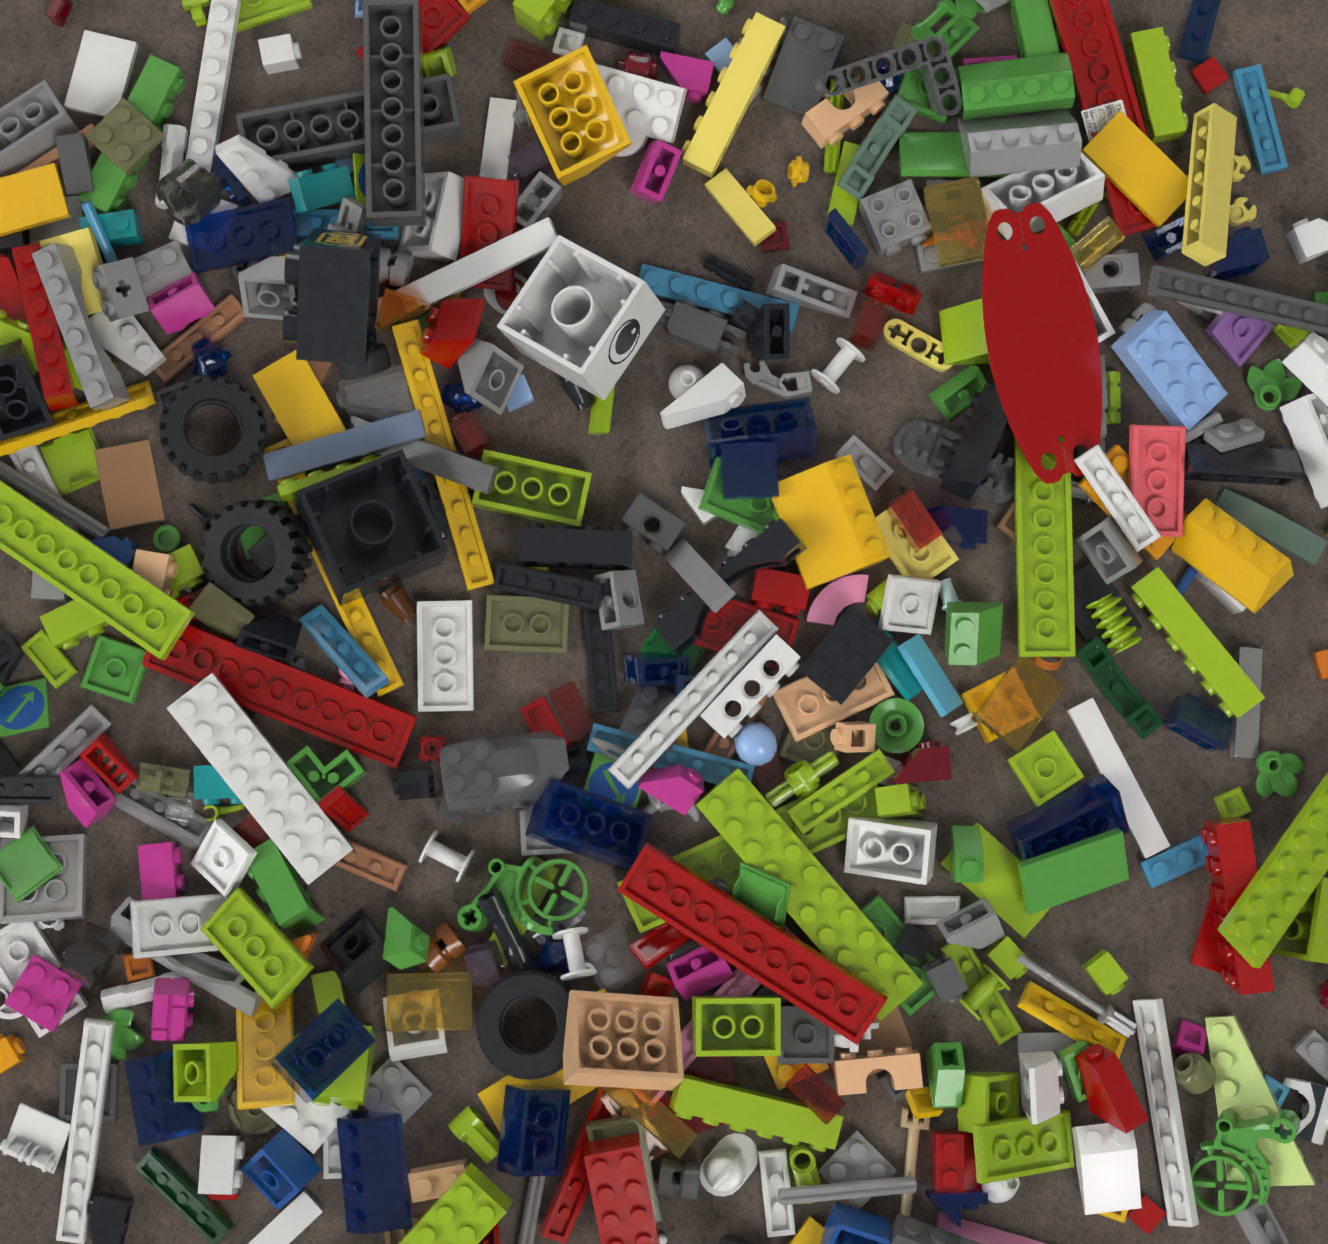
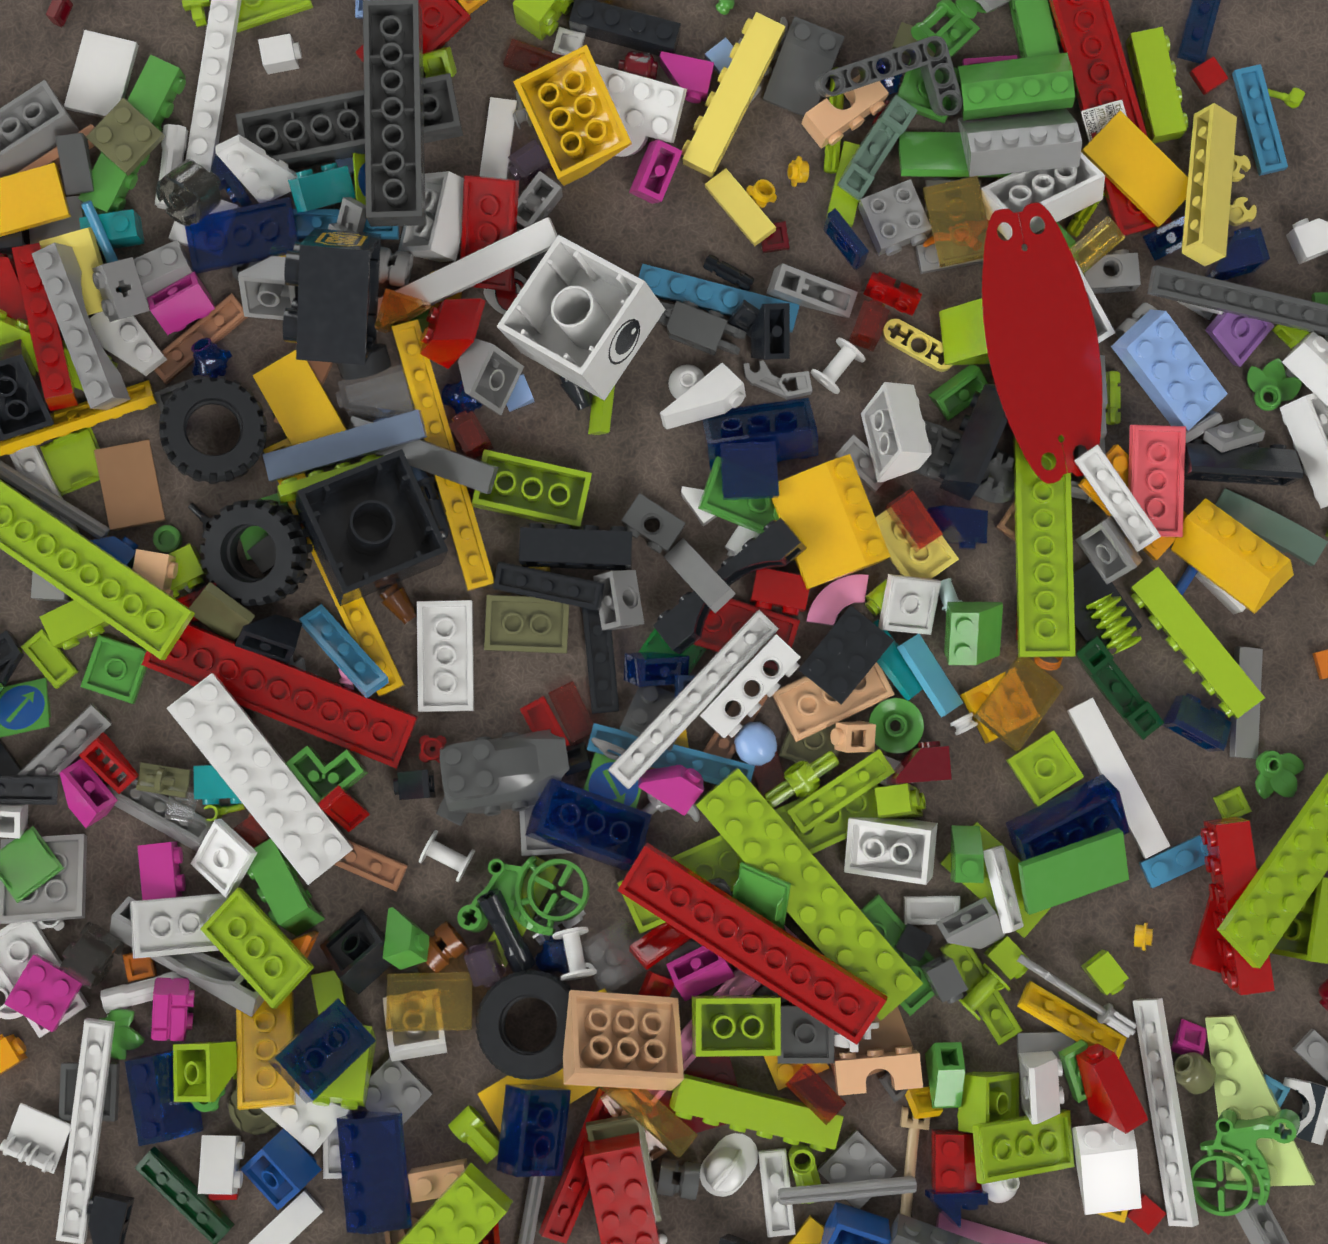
(895, 431): none -> white slope
(1003, 889): none -> white tile
(1143, 936): none -> yellow plate

